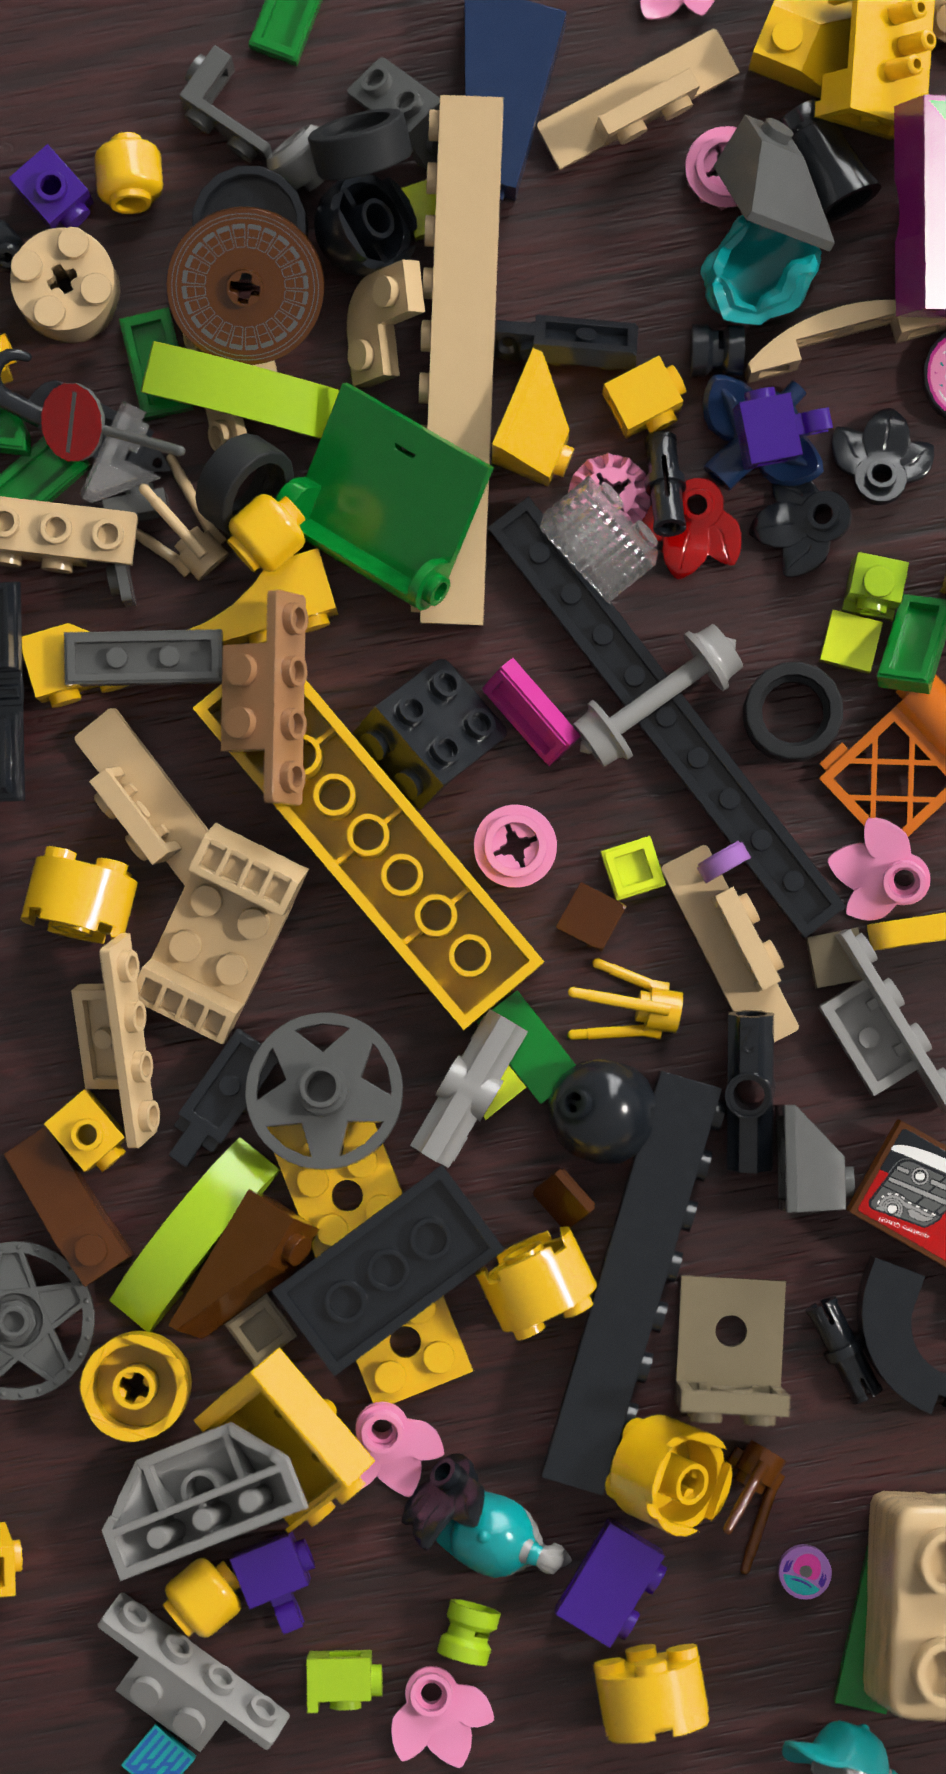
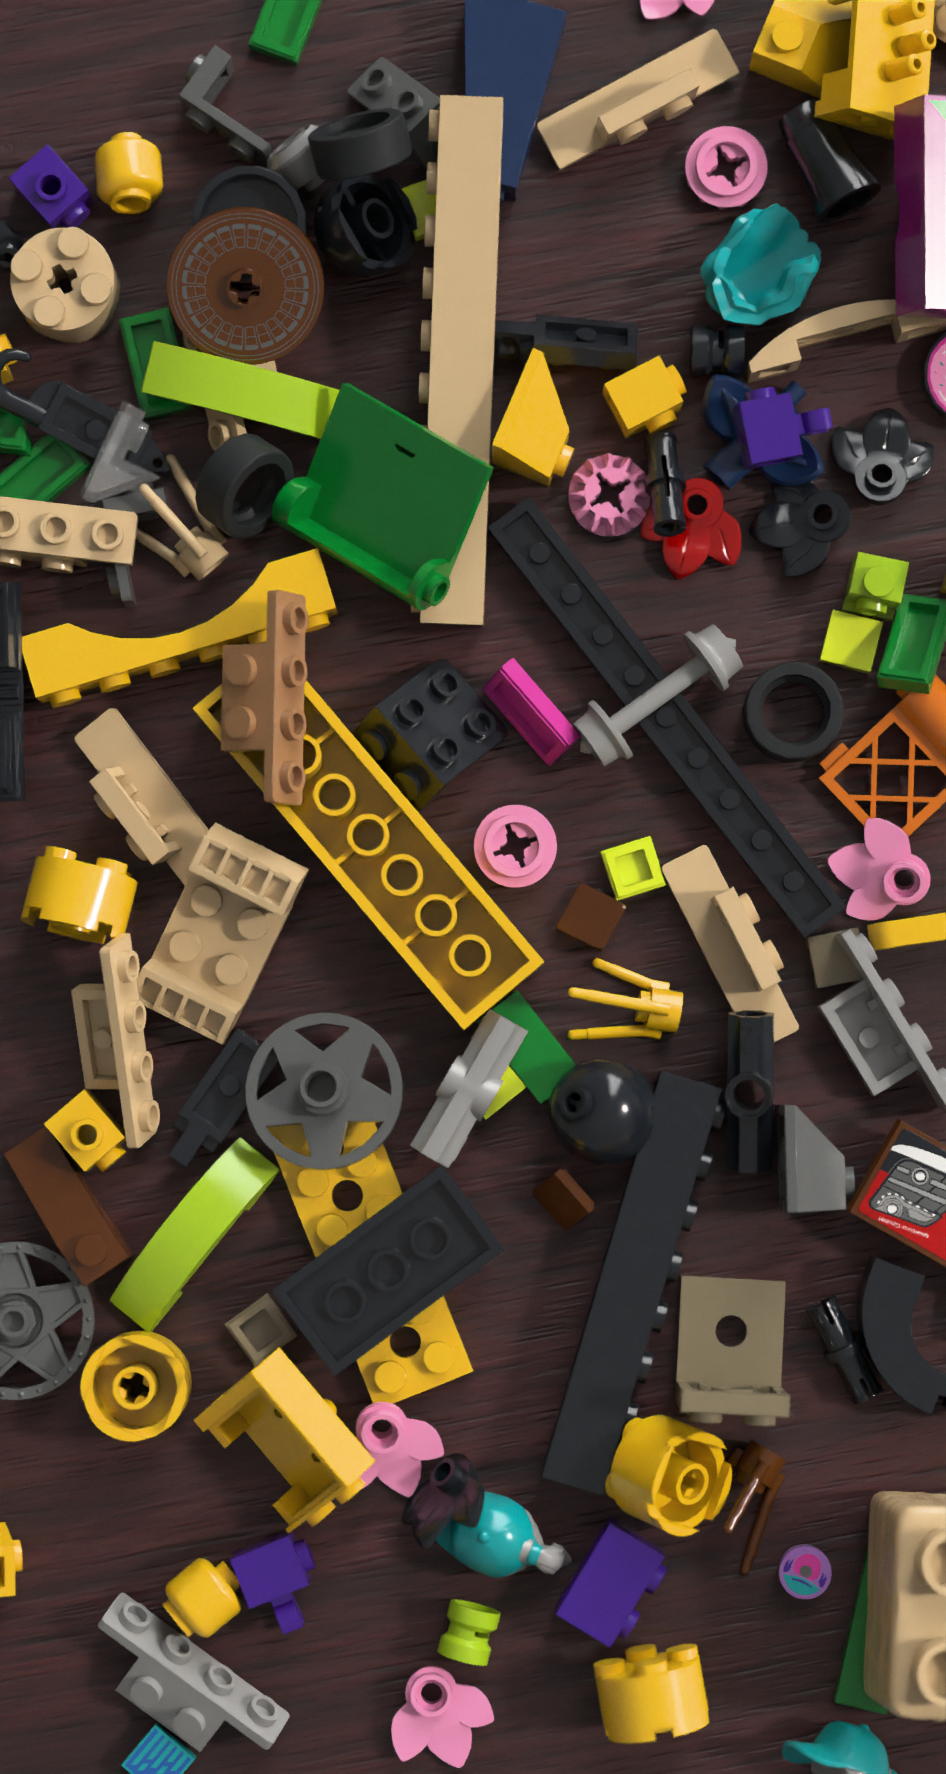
(76, 425): red piece -> none
(143, 657): dark grey tile -> none
(198, 1498): light grey wedge -> none
(249, 1260): reddish brown slope -> none
(267, 532): yellow head -> none
(342, 1679): lime brick -> none
(374, 309): tan plate -> none
(538, 1282): yellow brick -> none
(600, 538): clear brick -> none
(723, 861): medium lavender tile -> none
(773, 182): dark grey slope -> none

